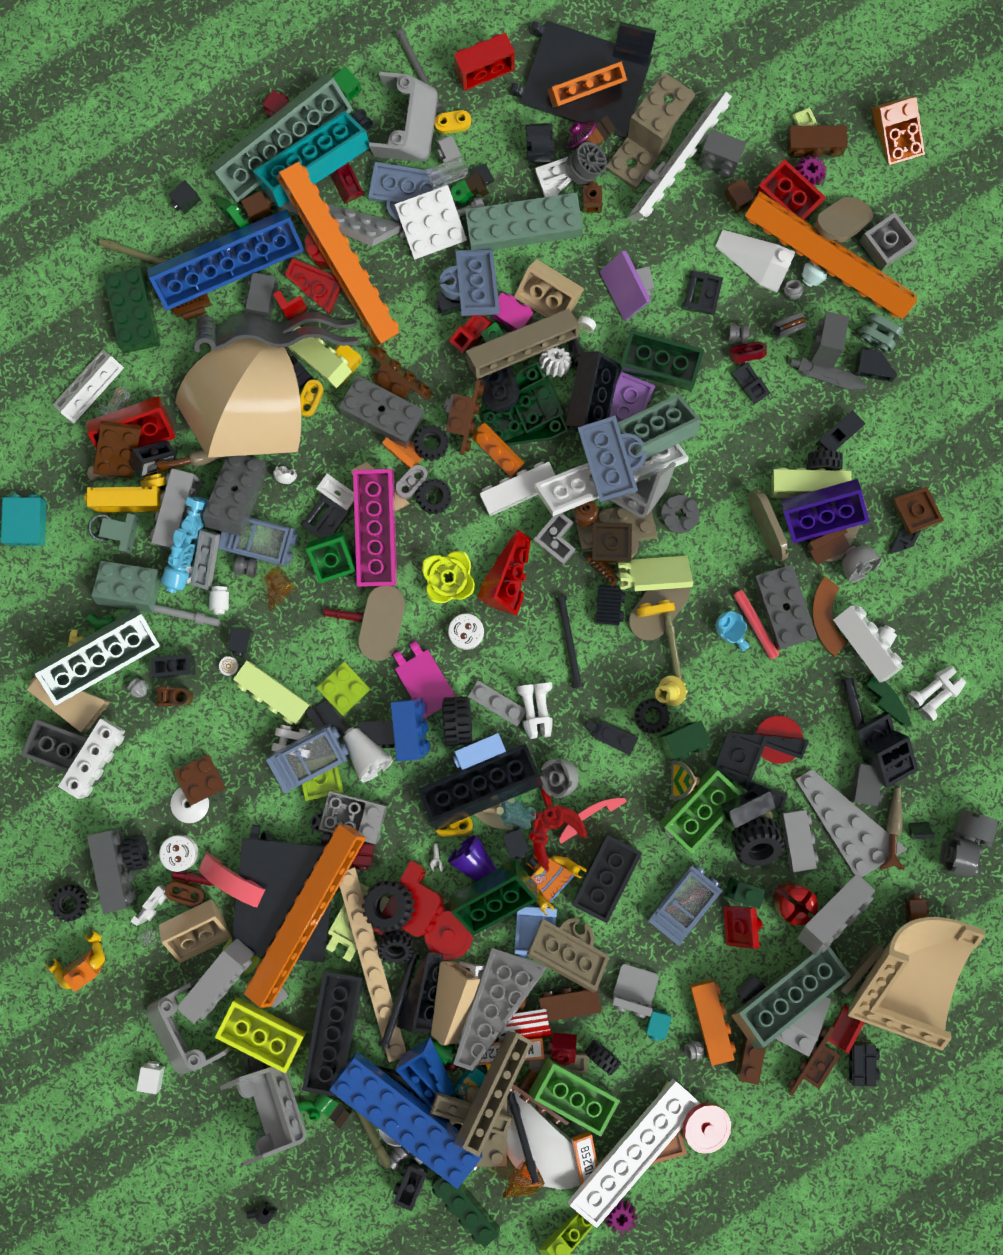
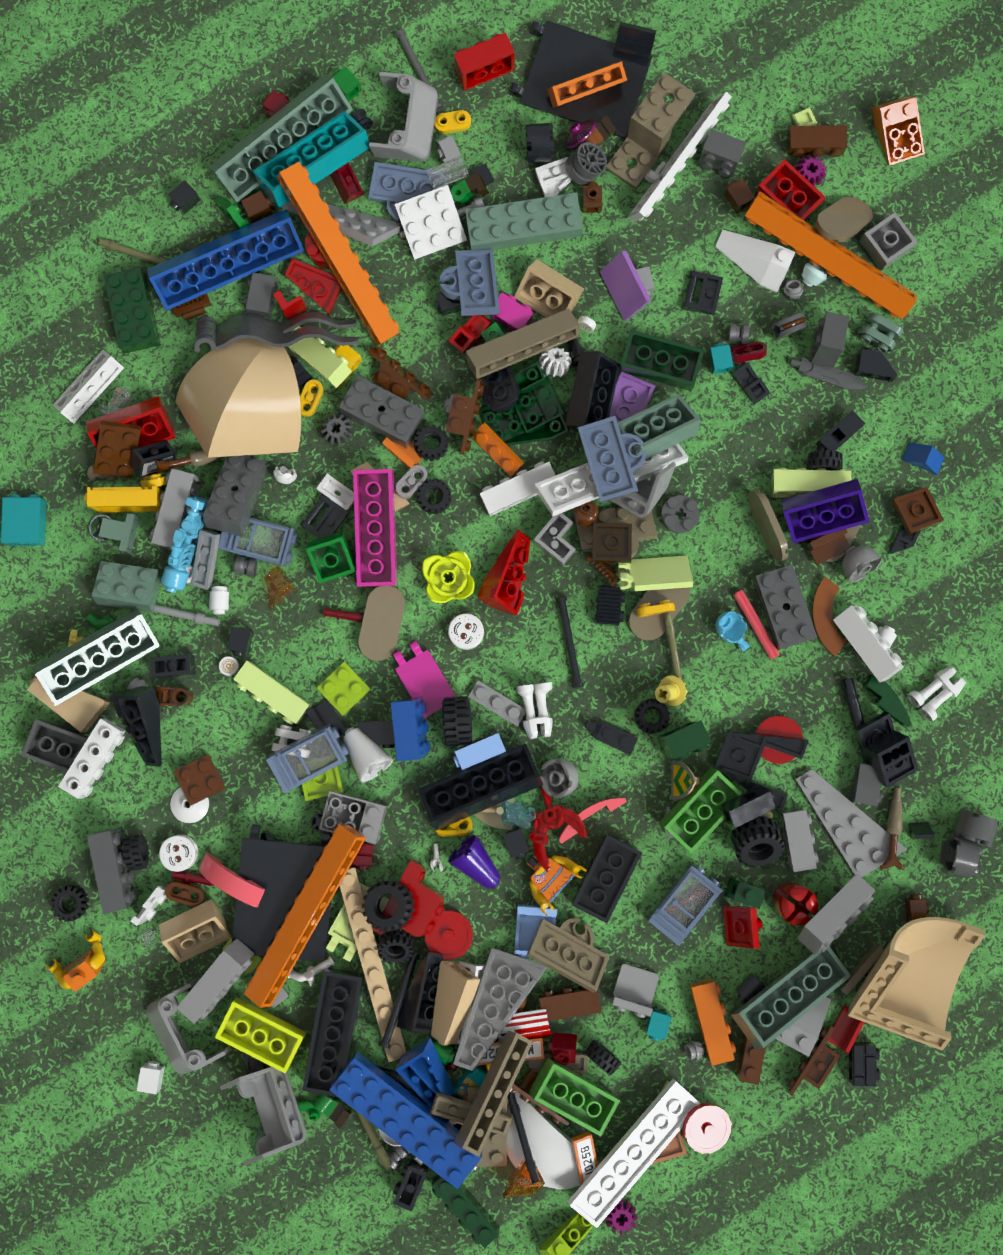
(142, 715): none -> black wedge
(261, 1214): black piece -> none
(311, 971): none -> white piece
(344, 429): none -> dark grey gear
(494, 897): dark green brick -> none
(720, 358): none -> teal brick
(924, 457): none -> blue slope

